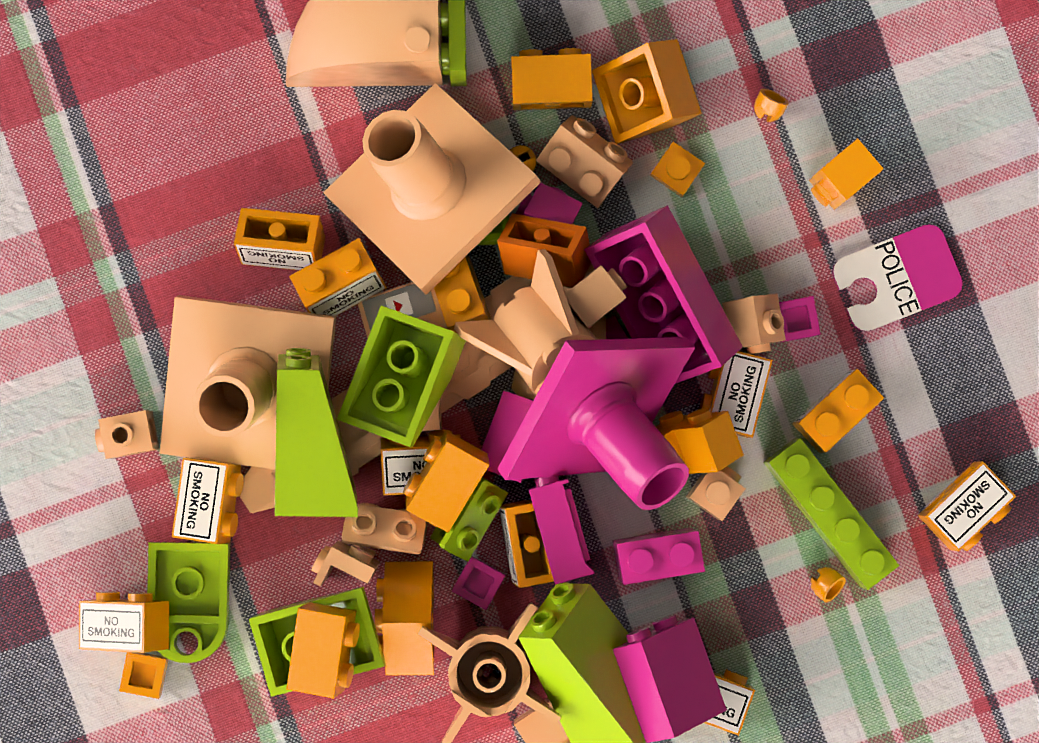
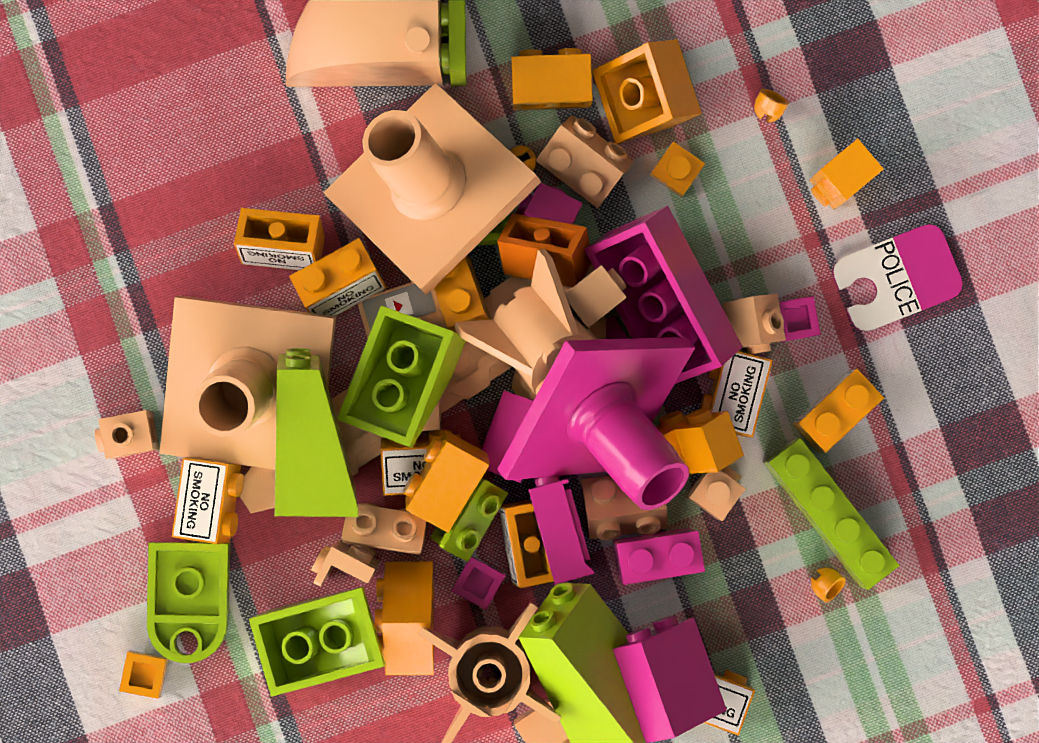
(124, 624): brick -> none
(322, 650): light orange brick -> none
(614, 513): none -> light nougat bracket
(968, 507): brick -> none

